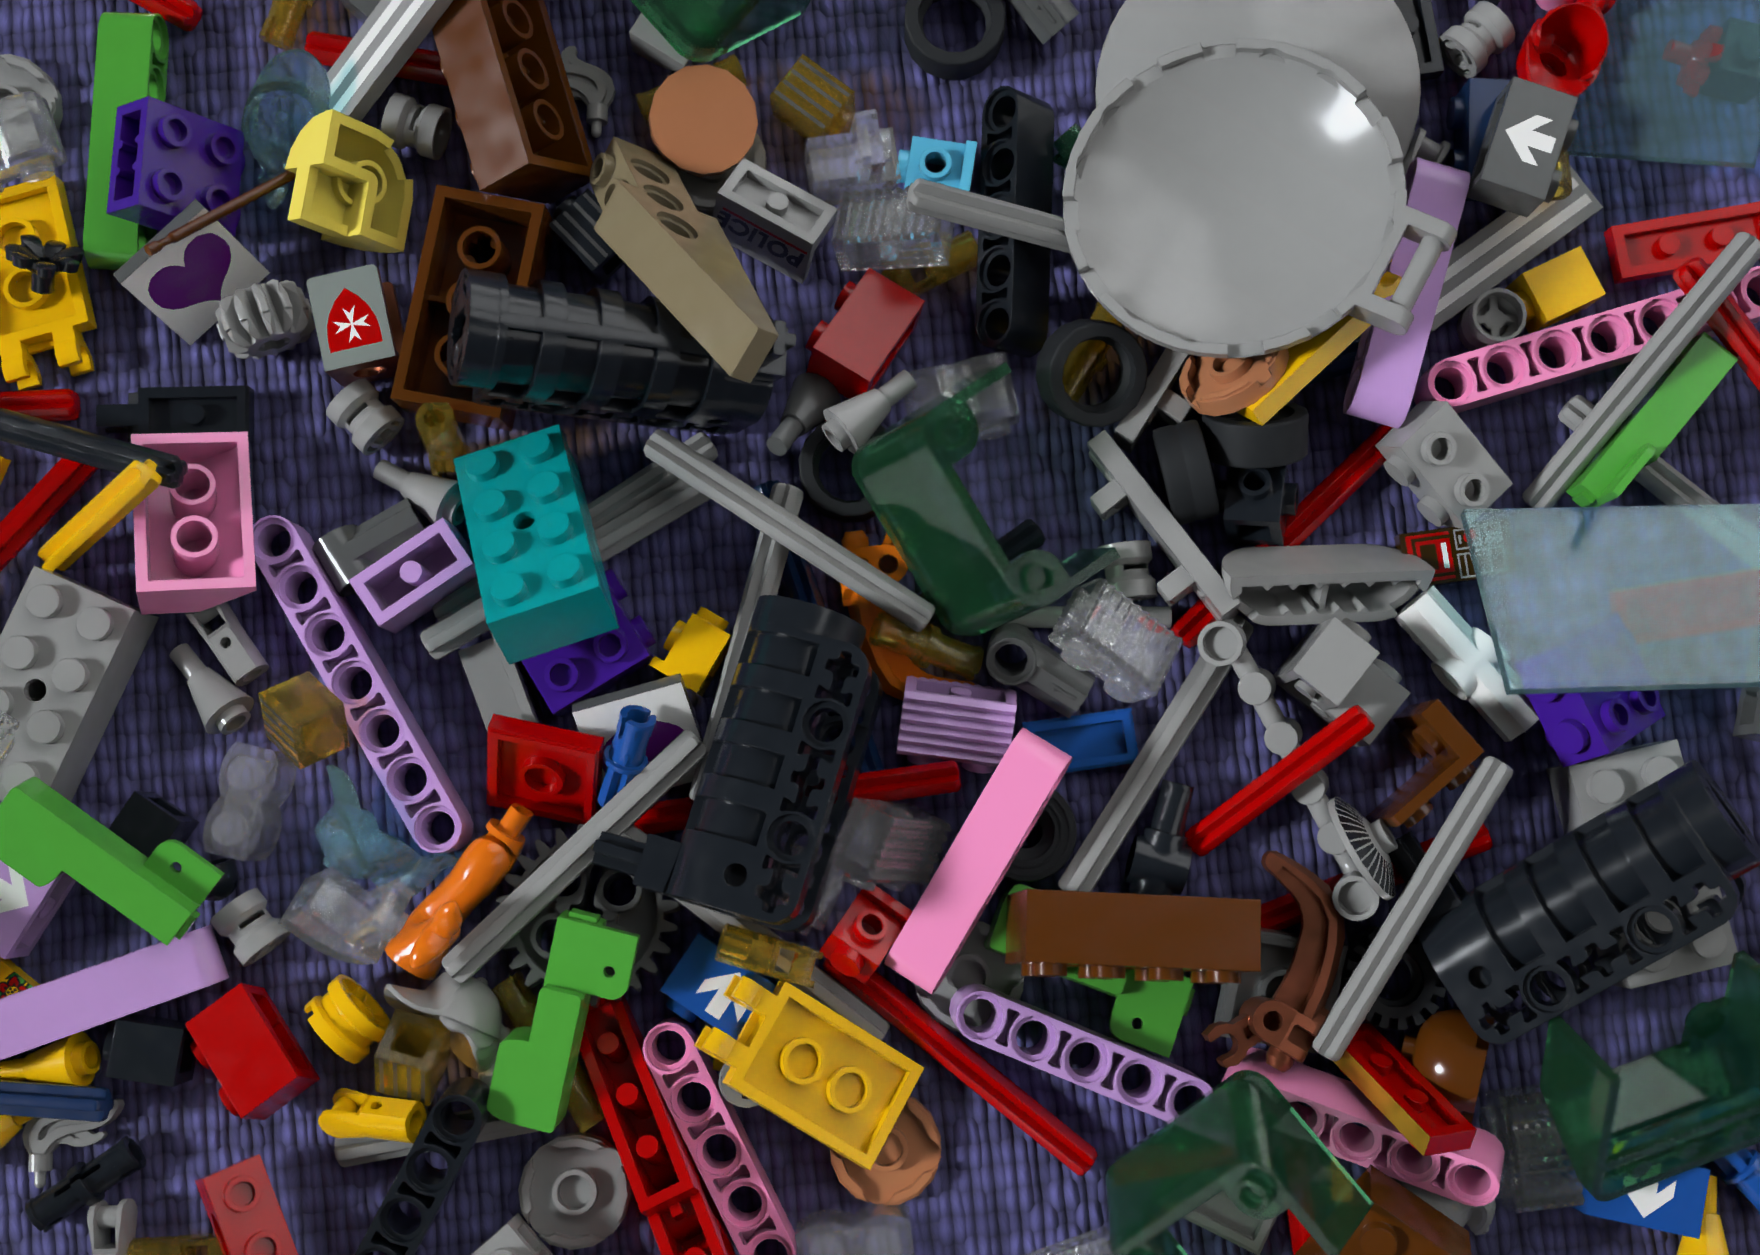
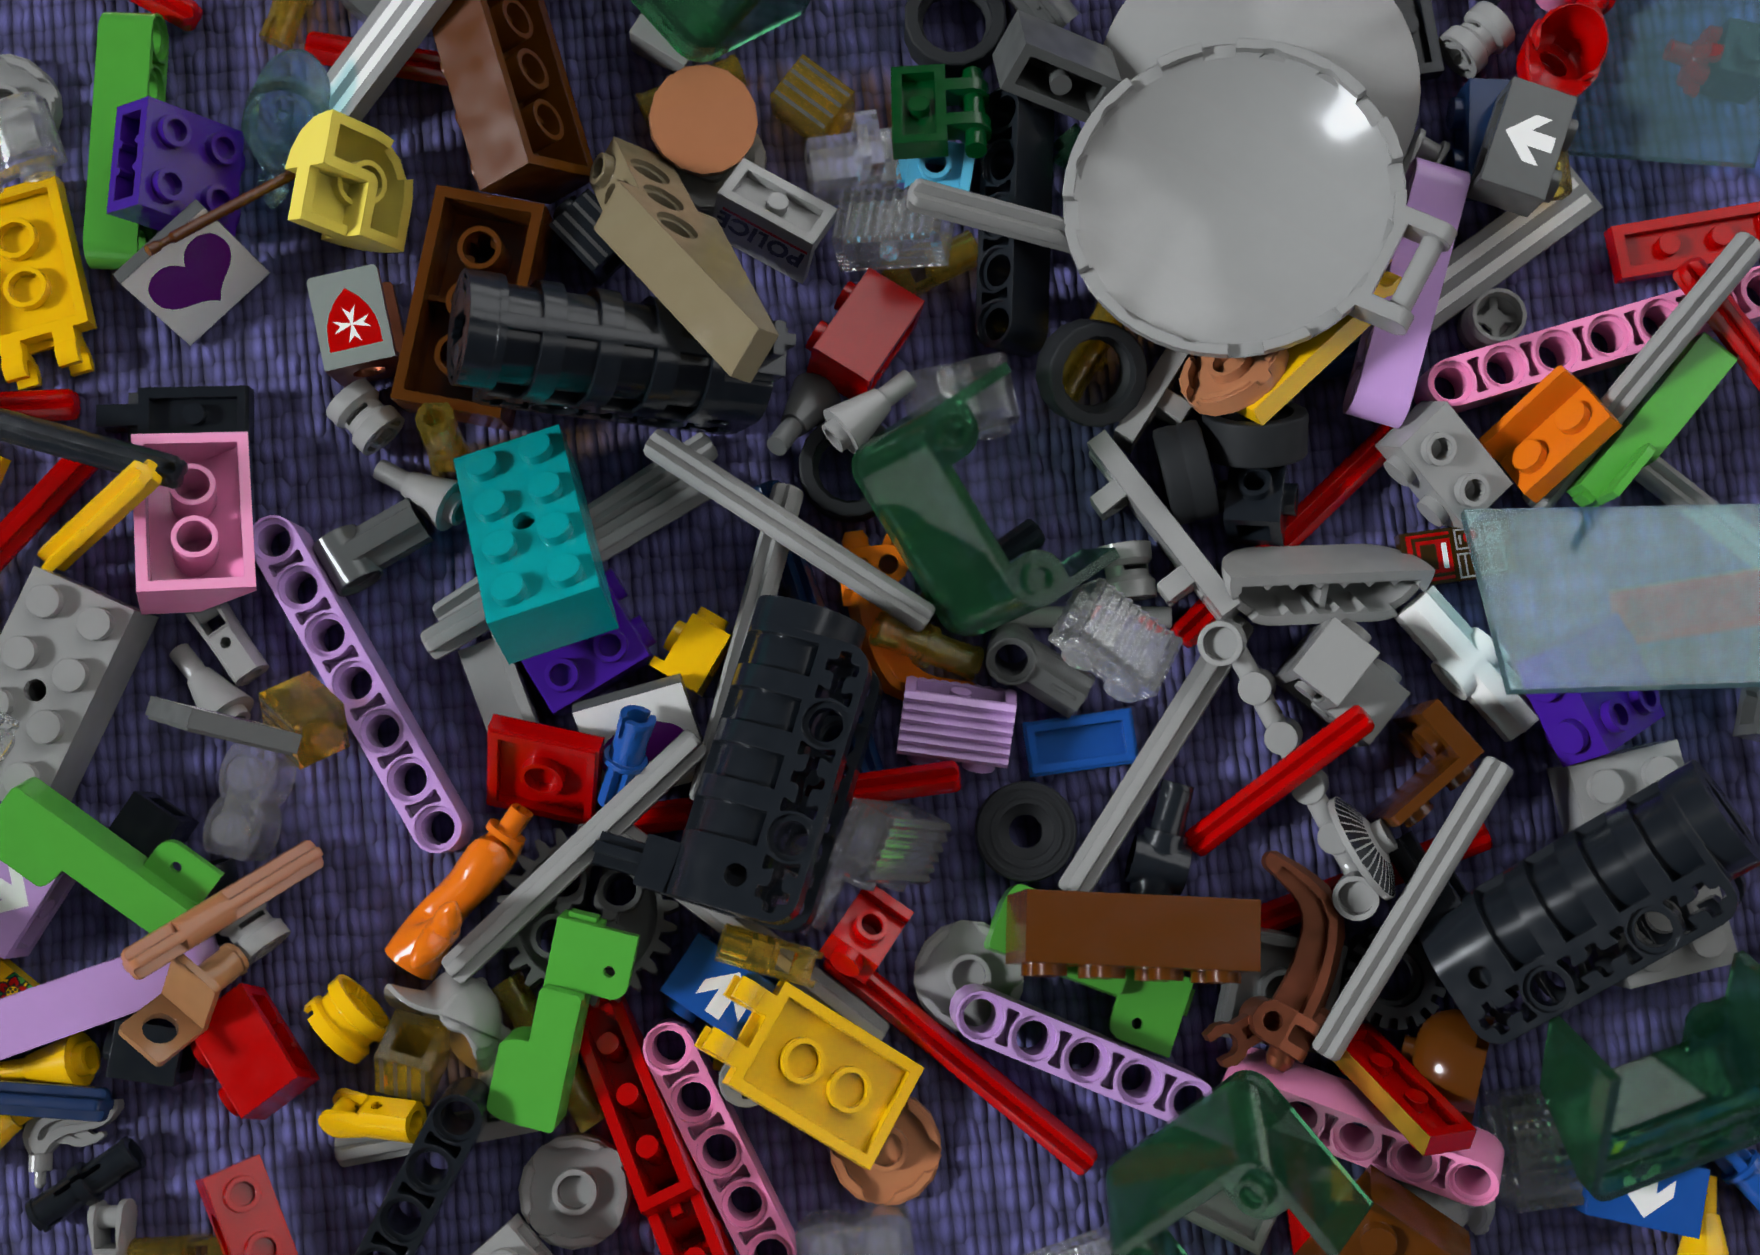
(44, 260): black plant -> none
(185, 1001): none -> medium nougat bracket
(221, 910): none -> nougat axle
(223, 726): none -> dark grey tile
(264, 319): light grey gear -> none
(345, 918): clear brick -> none
(362, 850): clear light blue hair -> none
(415, 576): lavender brick -> none
(417, 125): light grey wheel -> none
(590, 86): light grey piece -> none
(921, 117): none -> dark green plate
(978, 860): bright pink beam -> none
(1054, 66): none -> dark grey brick
(1549, 433): none -> orange bracket
(1557, 289): yellow brick -> none

